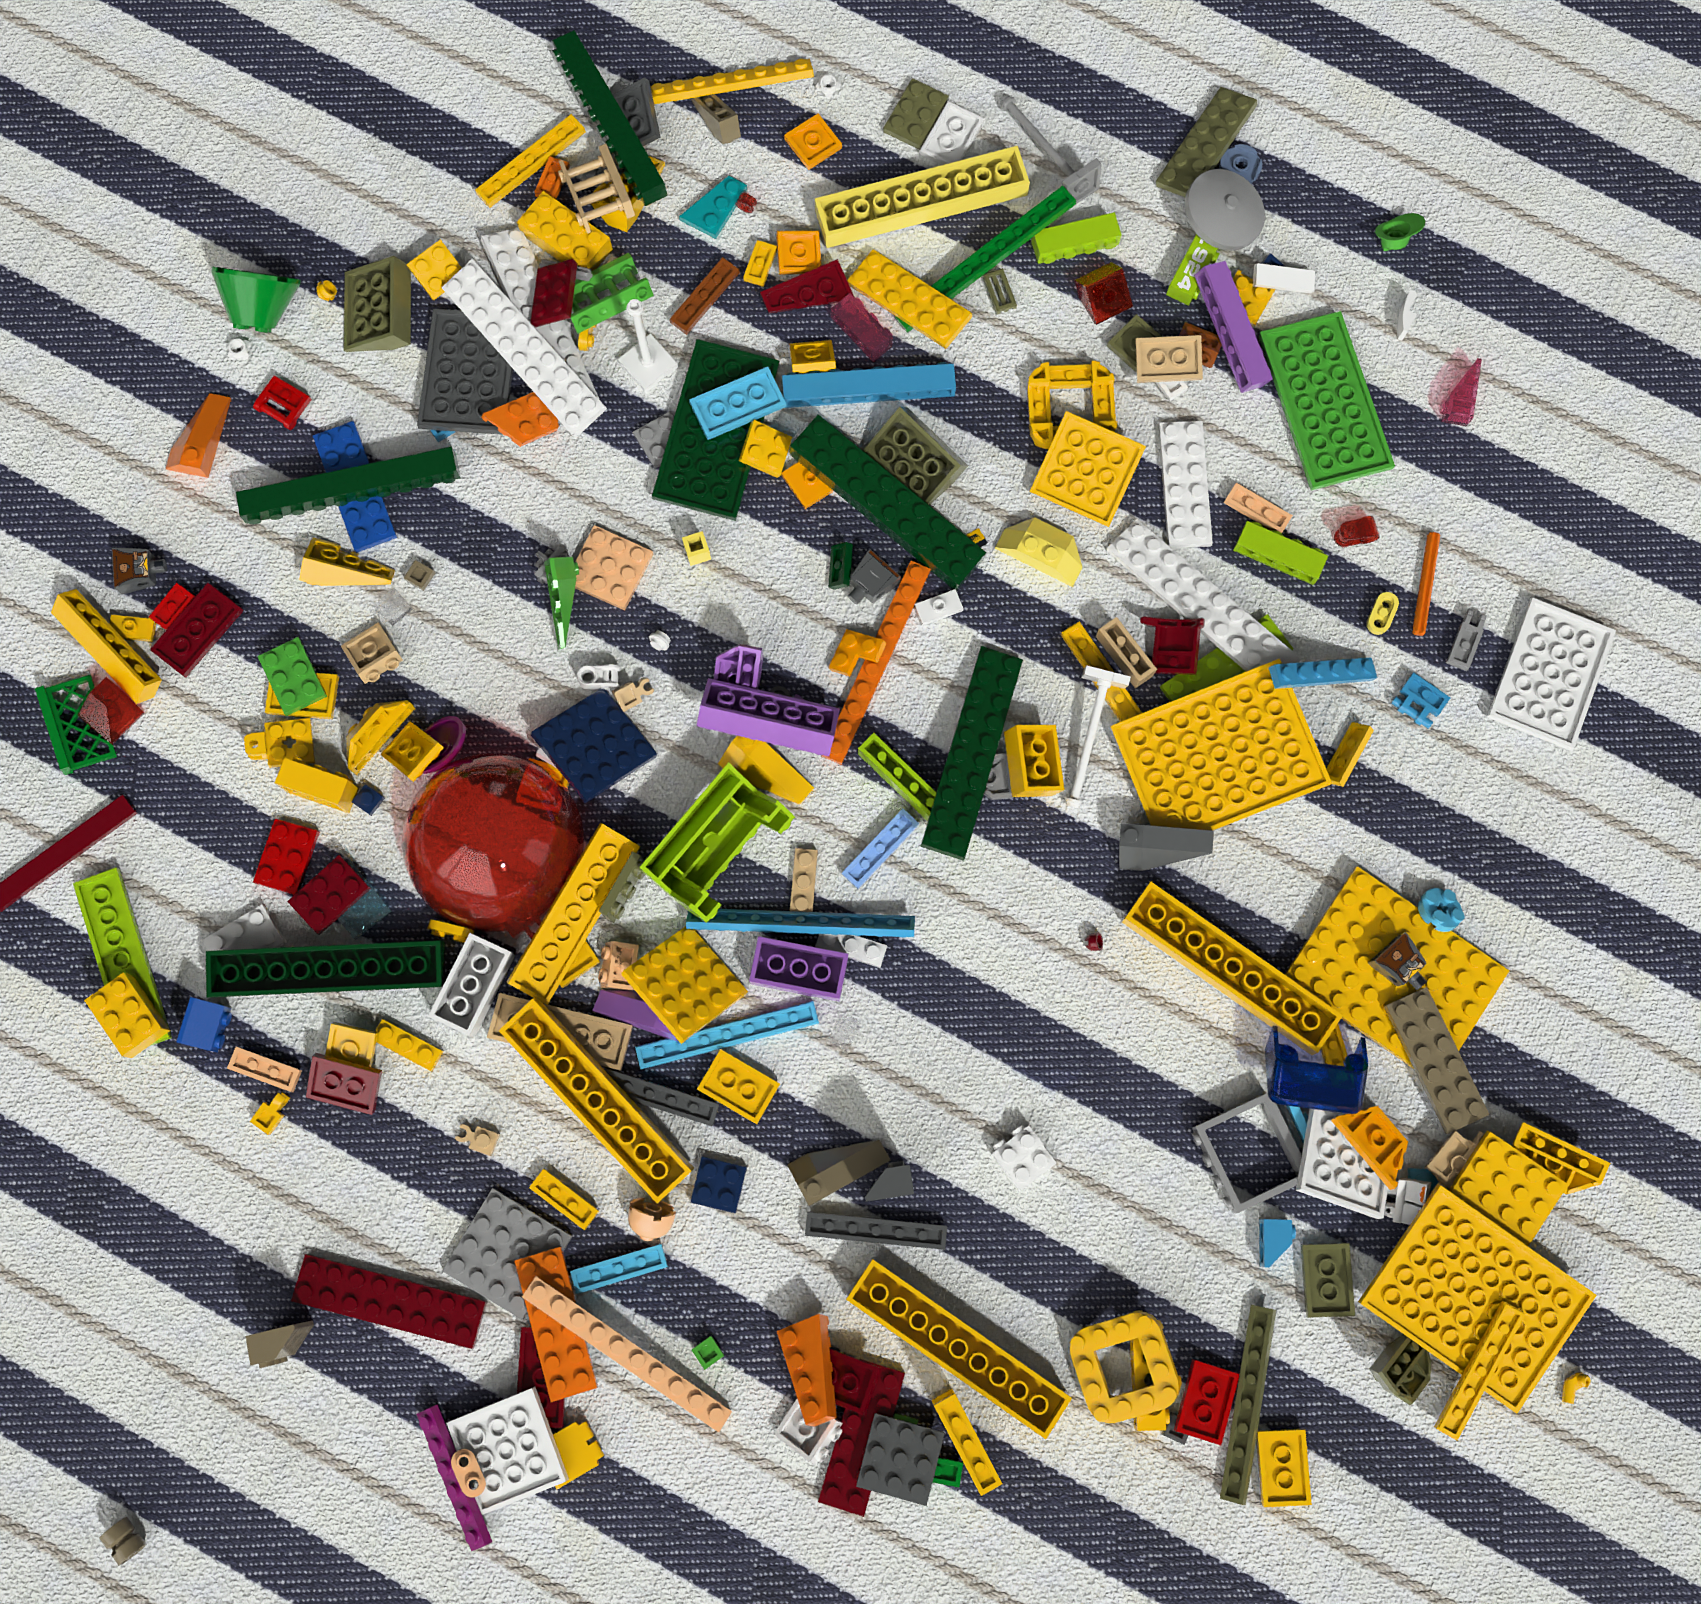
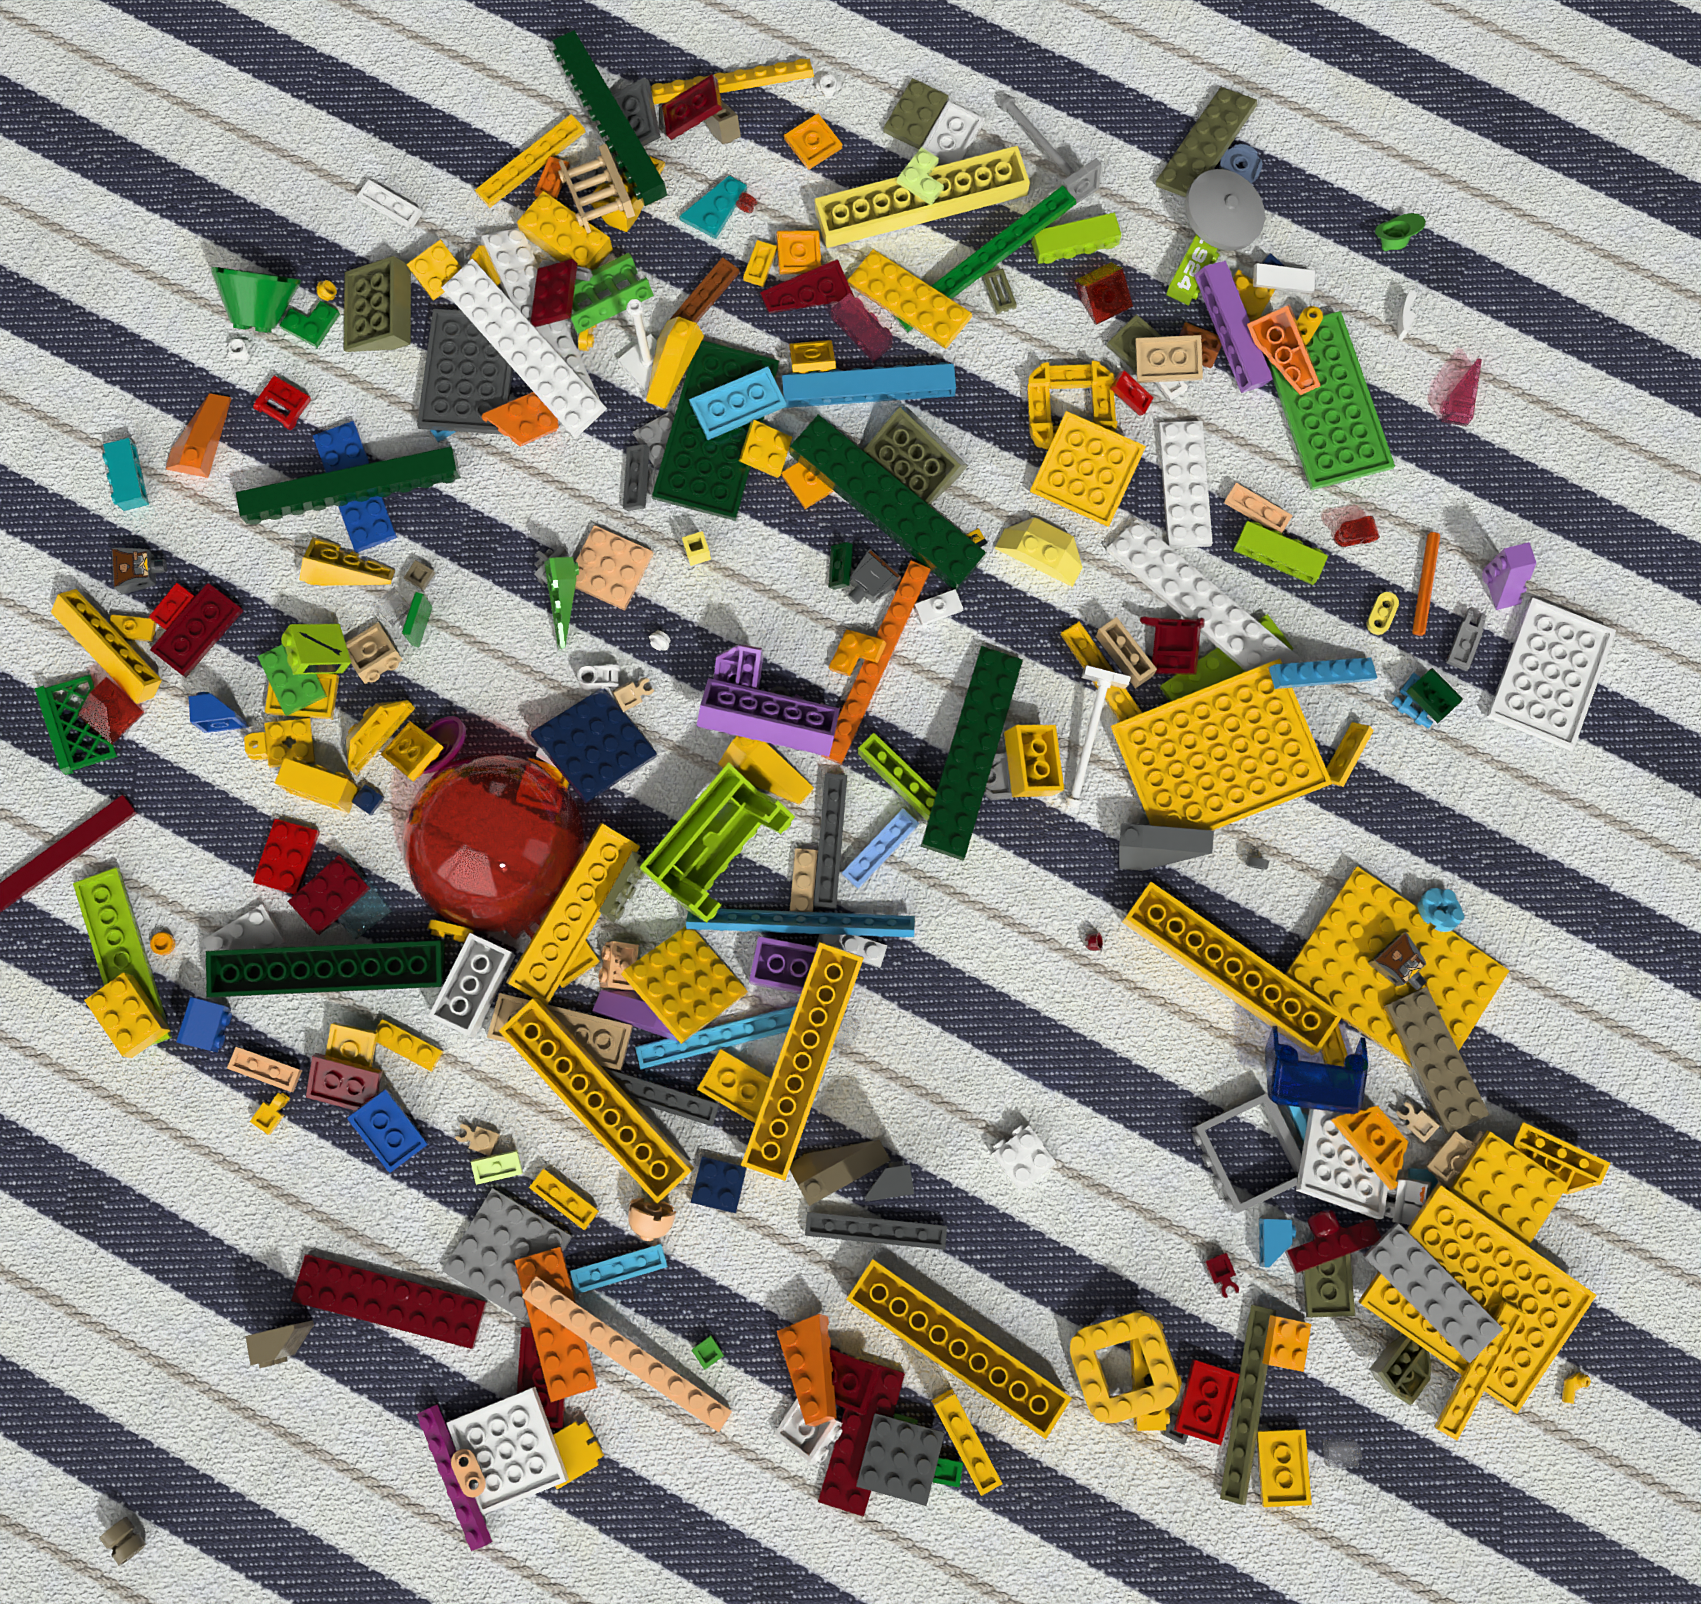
(125, 474): none -> teal brick
(162, 943): none -> light orange tile
(212, 715): none -> blue slope
(311, 329): none -> green plate
(316, 649): none -> lime brick
(387, 1130): none -> blue plate
(389, 204): none -> white plate
(417, 619): none -> green tile
(482, 258): none -> yellow tile
(496, 1167): none -> yellowish green plate
(636, 477): none -> dark grey plate
(671, 359): none -> yellow wedge
(692, 107): none -> dark red plate
(802, 1061): none -> yellow brick
(830, 841): none -> dark grey plate
(917, 179): none -> yellowish green plate
(1131, 393): none -> red plate
(1221, 1271): none -> dark red plate
(1257, 863): none -> dark grey tile
(1283, 344): none -> orange wedge
(1286, 1343): none -> light orange plate
(1308, 324): none -> yellow plate
(1331, 1241): none -> dark red plate
(1341, 1453): none -> clear brick
(1420, 1123): none -> tan plate
(1433, 1292): none -> light grey plate
(1434, 695): none -> dark green bracket
(1508, 575): none -> medium lavender wedge

